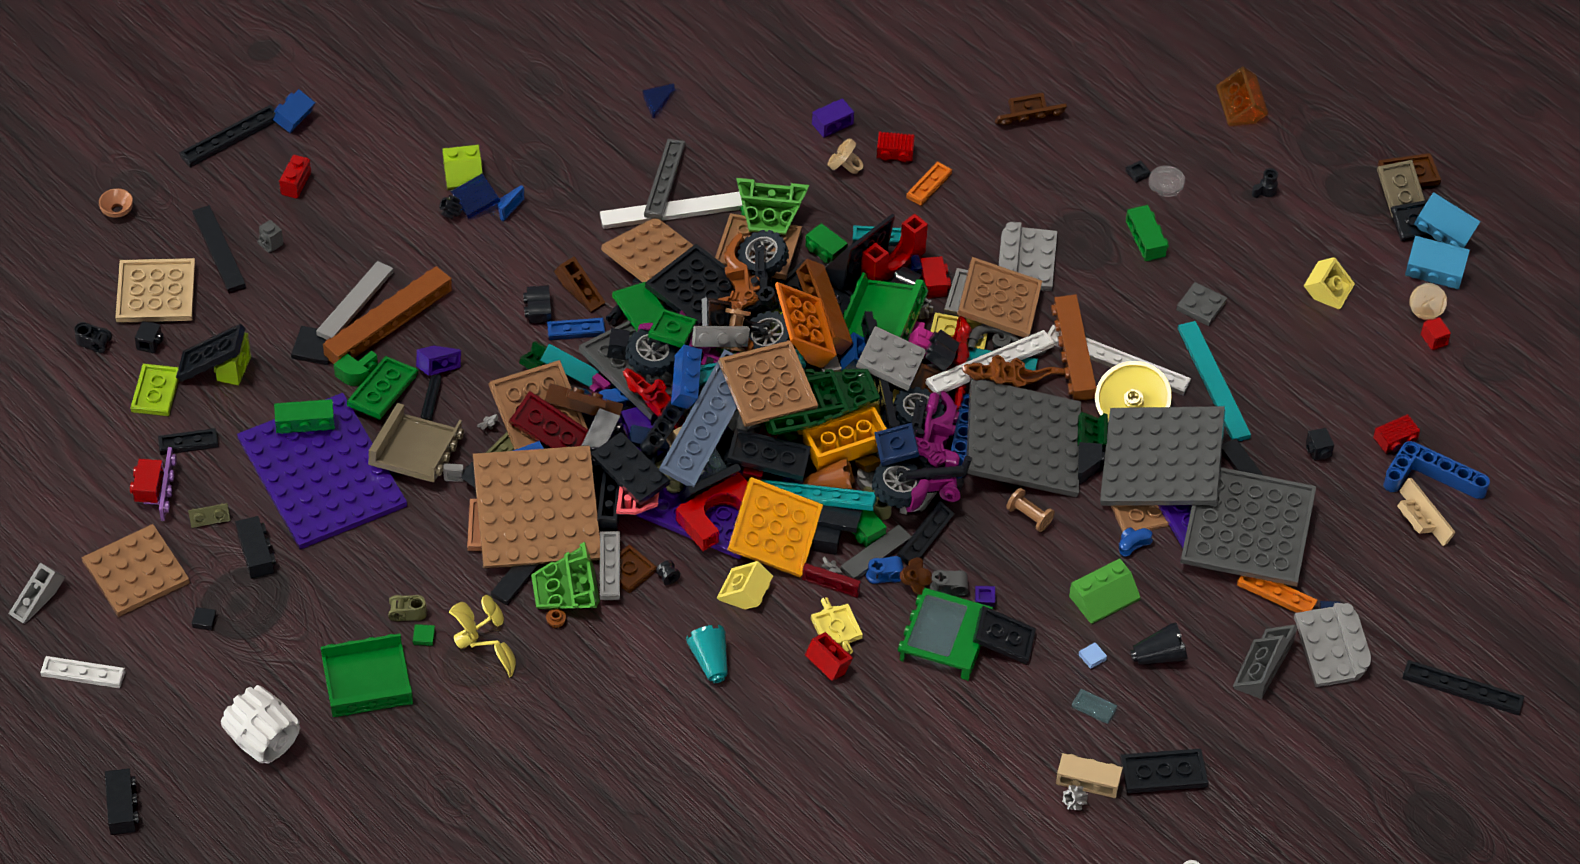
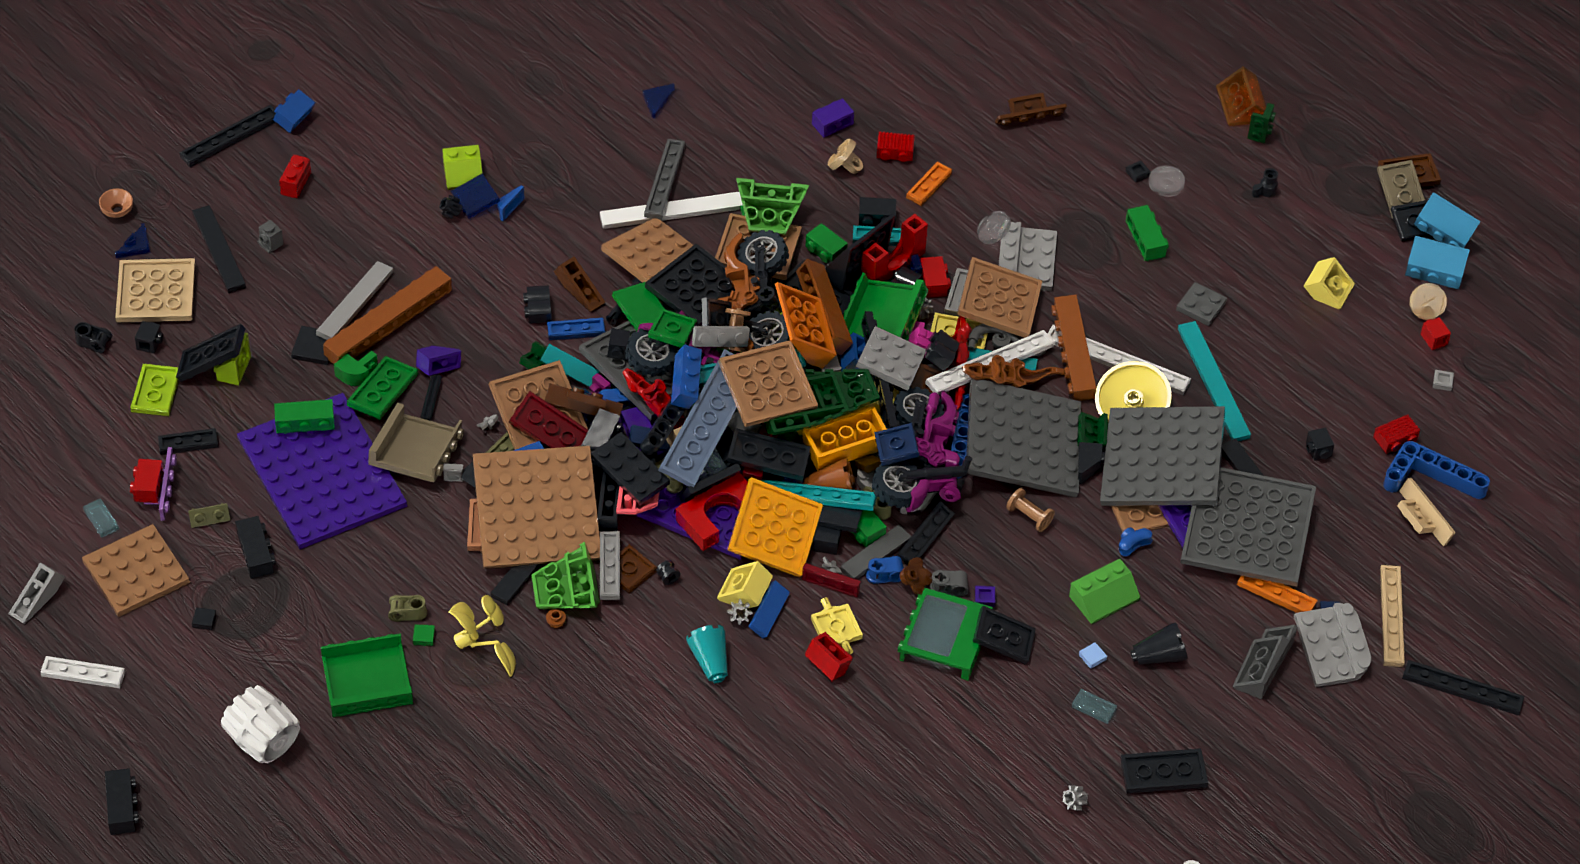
(100, 517): none -> clear light blue tile
(135, 244): none -> clear blue tile
(740, 606): none -> light grey gear
(769, 609): none -> blue tile
(875, 210): none -> black brick
(994, 227): none -> clear tile
(1089, 773): tan brick -> none
(1261, 125): none -> dark green bracket
(1392, 616): none -> tan tile
(1443, 380): none -> light grey tile

